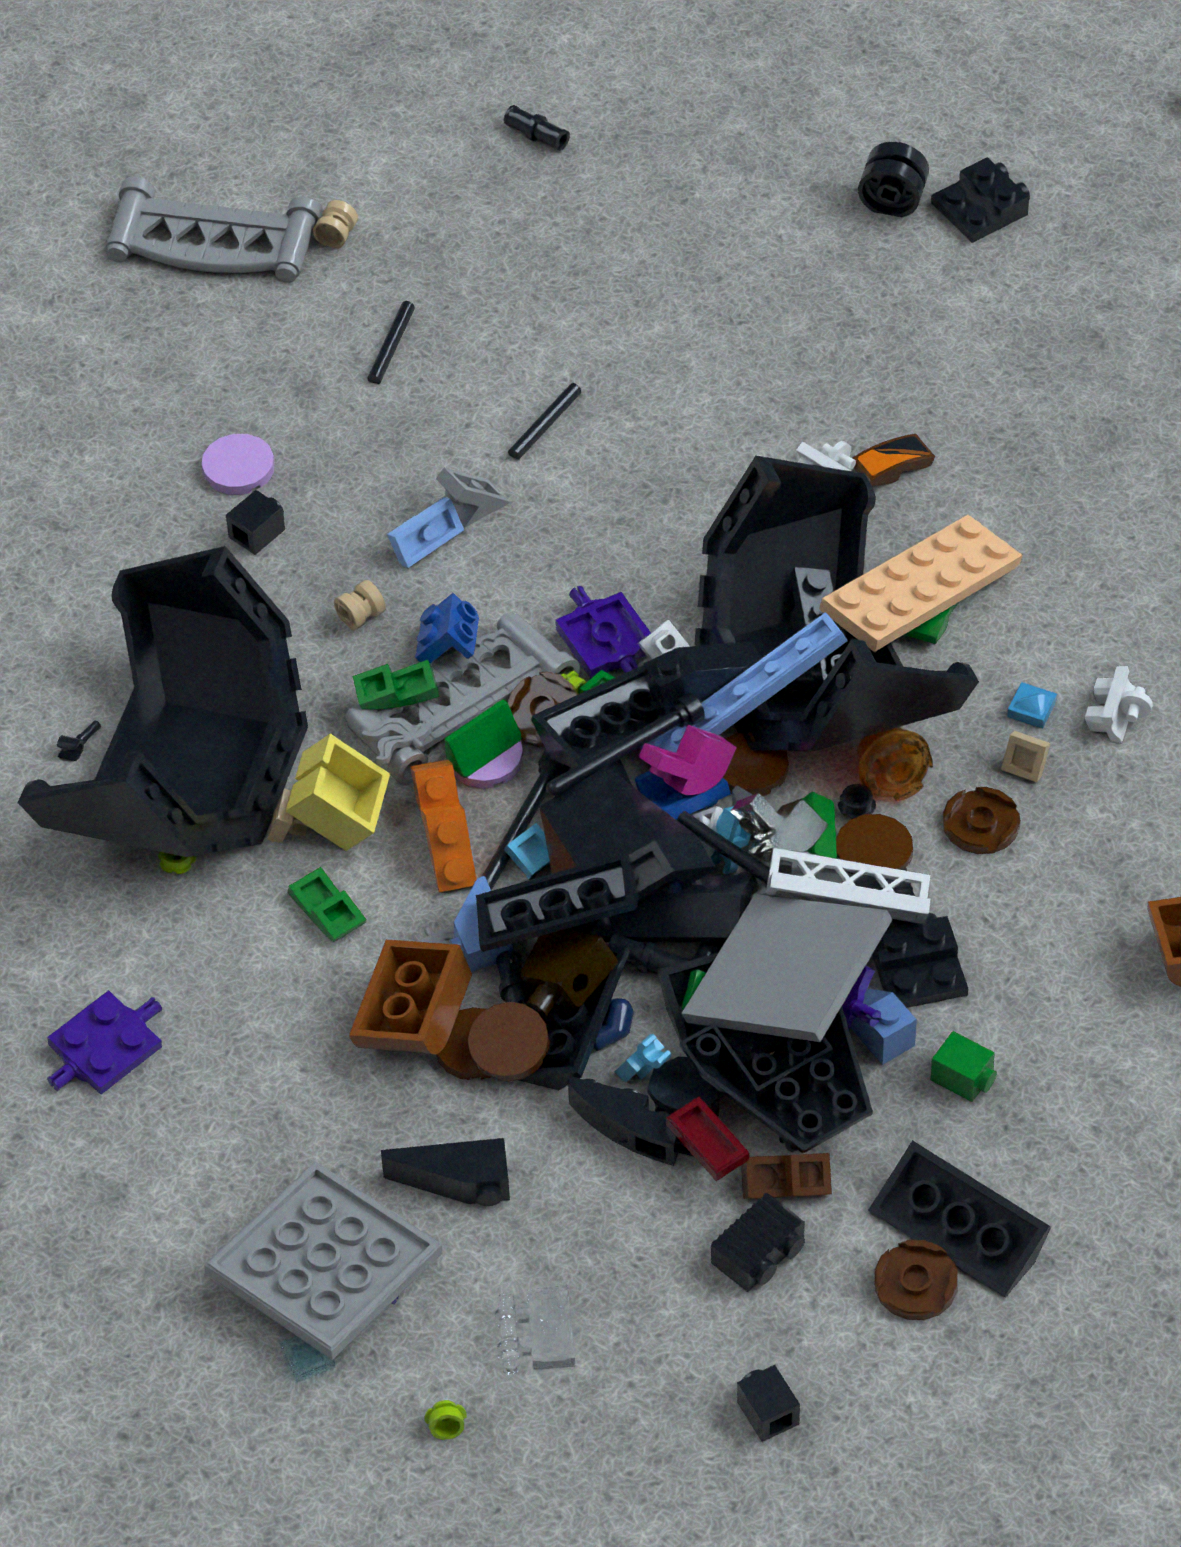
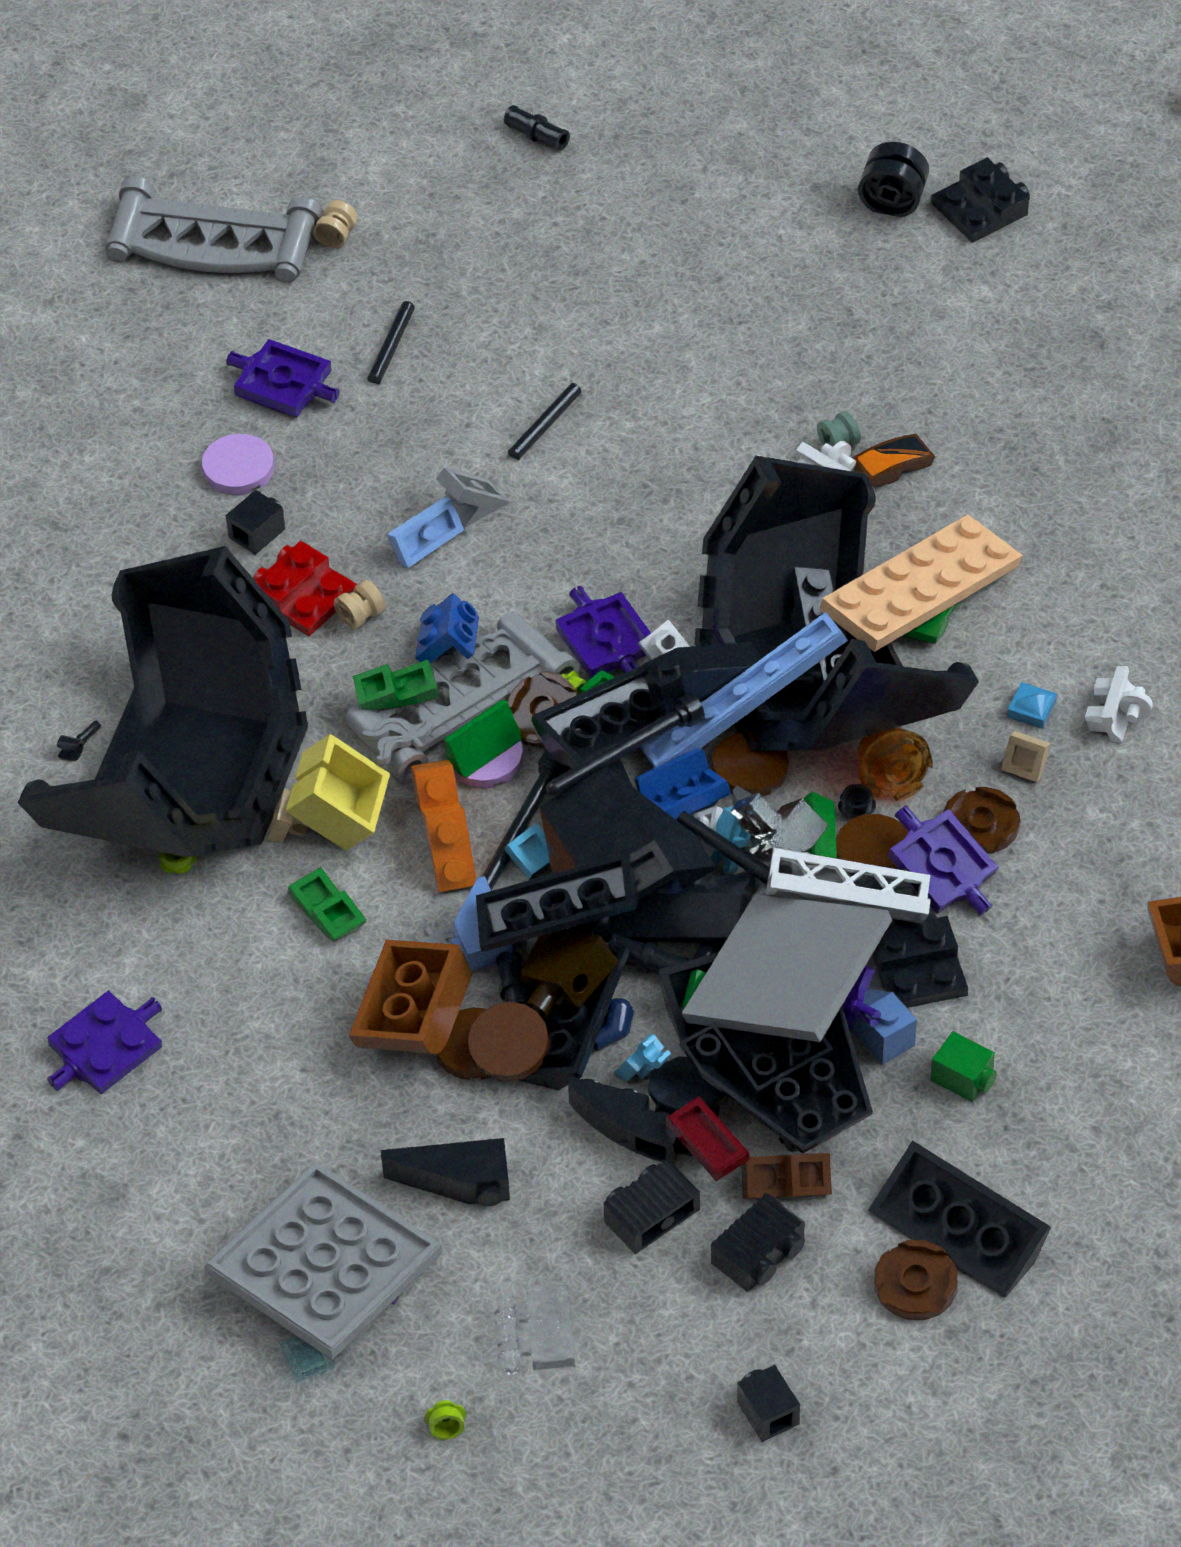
(282, 377): none -> dark purple plate
(303, 586): none -> red plate
(650, 1205): none -> black brick
(696, 765): dark pink brick -> none
(840, 429): none -> sand green wheel
(948, 855): none -> dark purple plate

